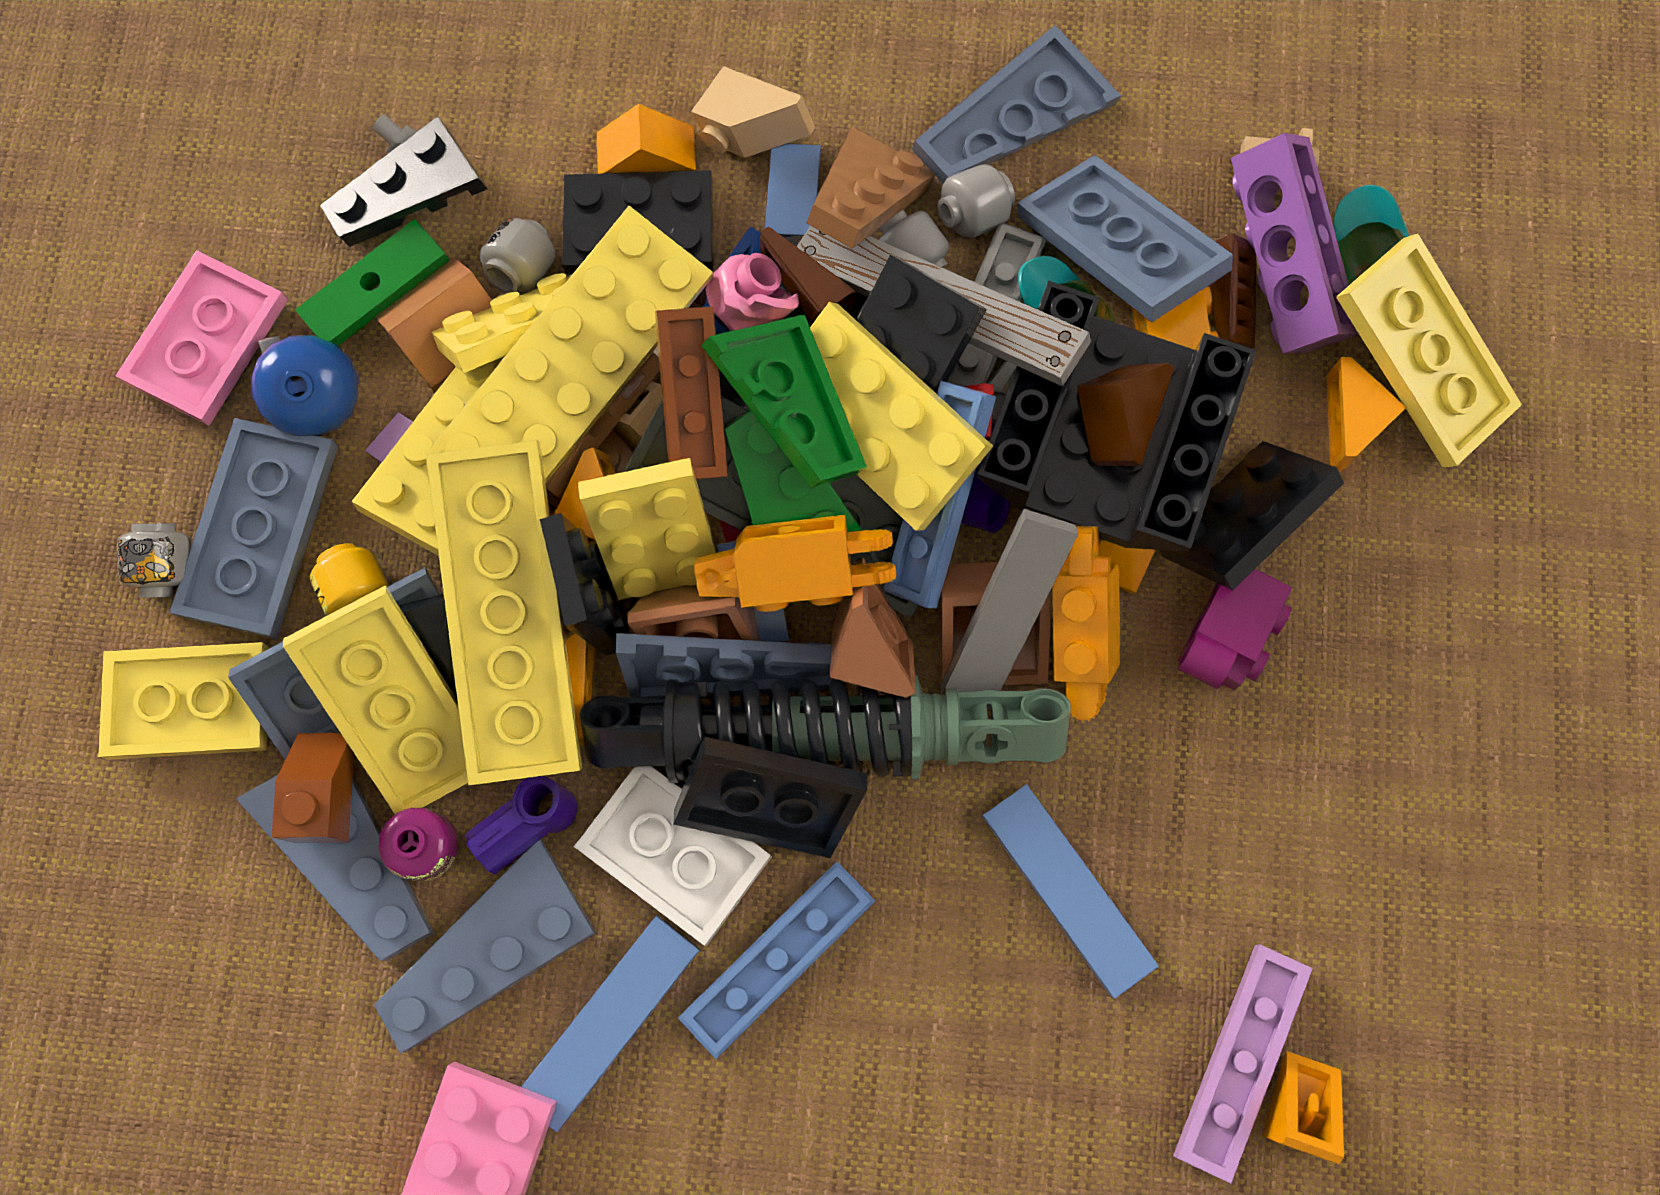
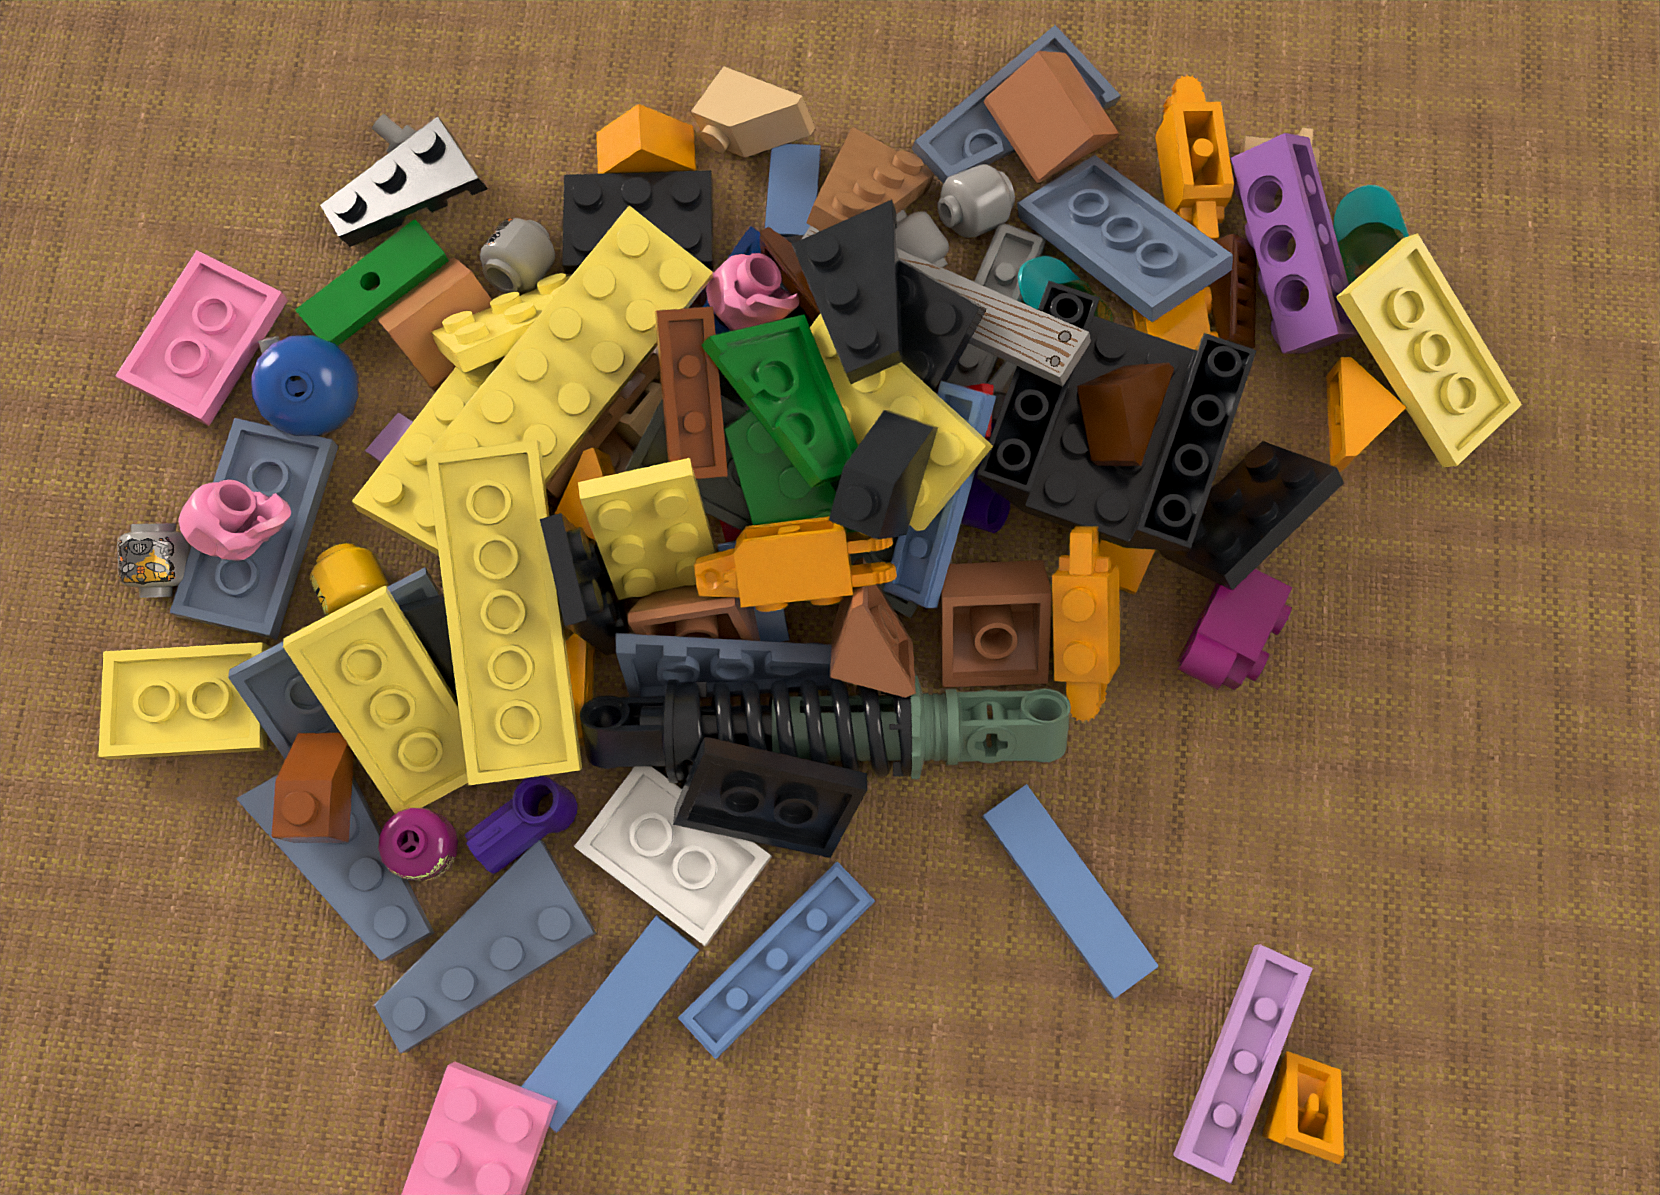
(231, 519): none -> bright pink head
(856, 288): none -> black wing
(884, 477): none -> black slope
(1010, 603): light grey tile -> none
(1049, 114): none -> nougat slope
(1194, 157): none -> light orange hinge

